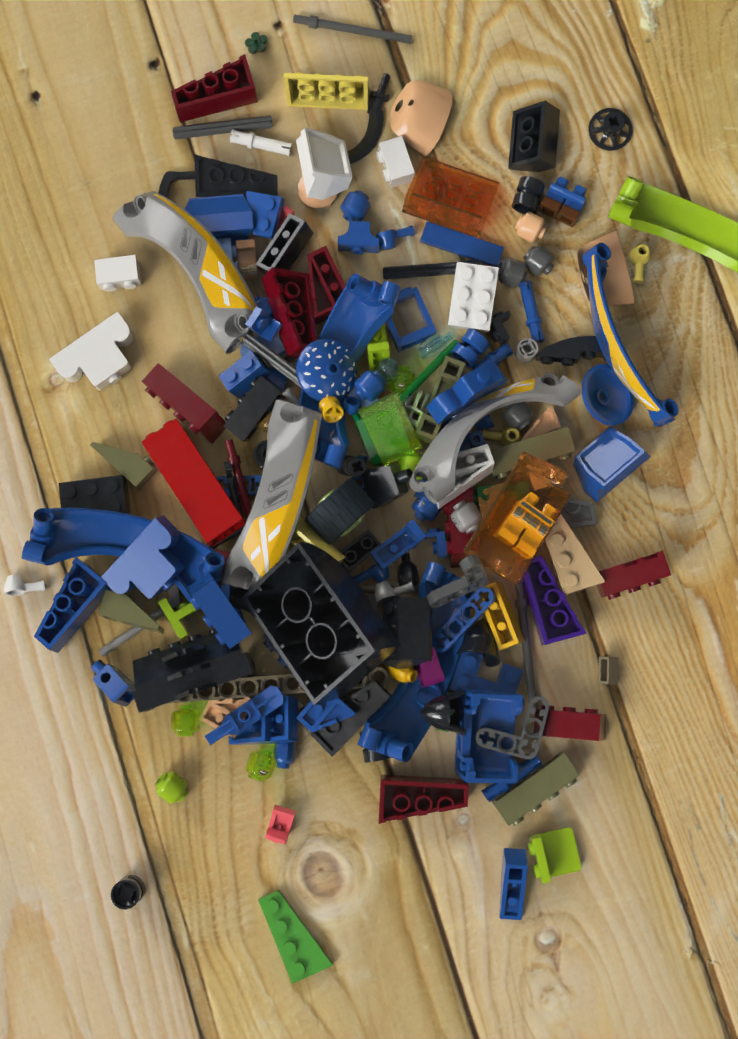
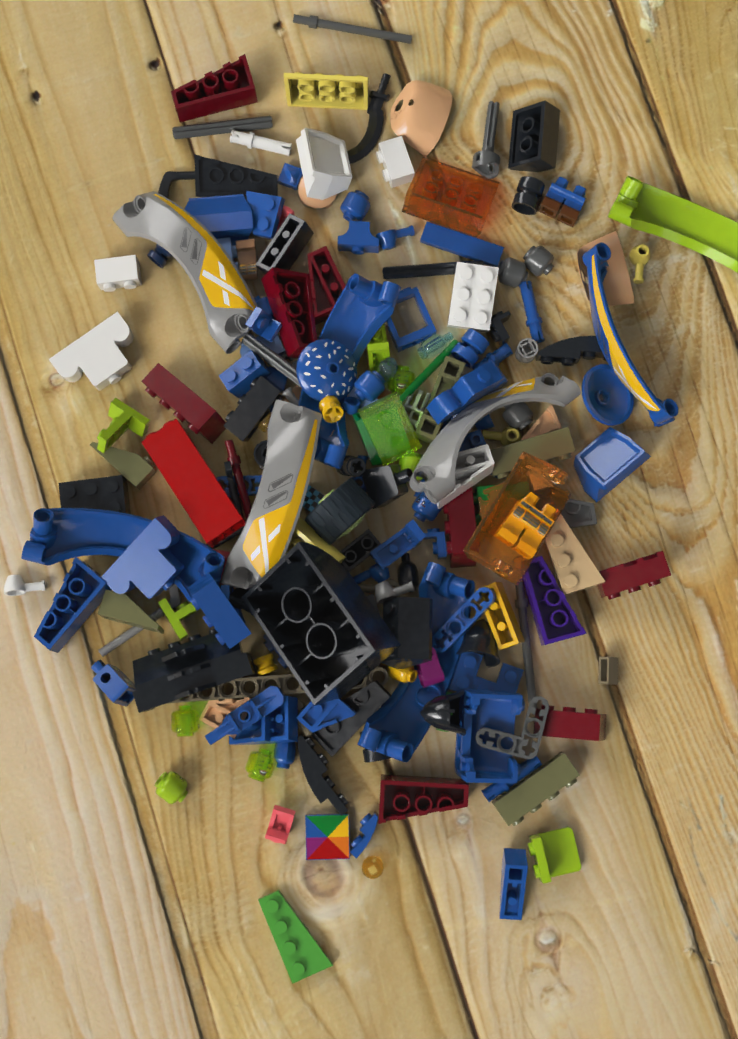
(123, 419): none -> lime bracket
(127, 892): black wheel -> none
(159, 256): none -> dark blue wheel
(257, 42): dark green plant -> none
(265, 664): none -> yellow wheel
(290, 176): none -> blue tile
(312, 498): none -> tile
(313, 767): none -> black slope
(327, 836): none -> tile
(367, 828): none -> blue slope
(372, 867): none -> clear yellow tile
(466, 517): light grey head -> none
(473, 579): dark grey beam -> none
(487, 158): none -> dark grey piece
(530, 227): light nougat head -> none
(611, 127): black wheel -> none

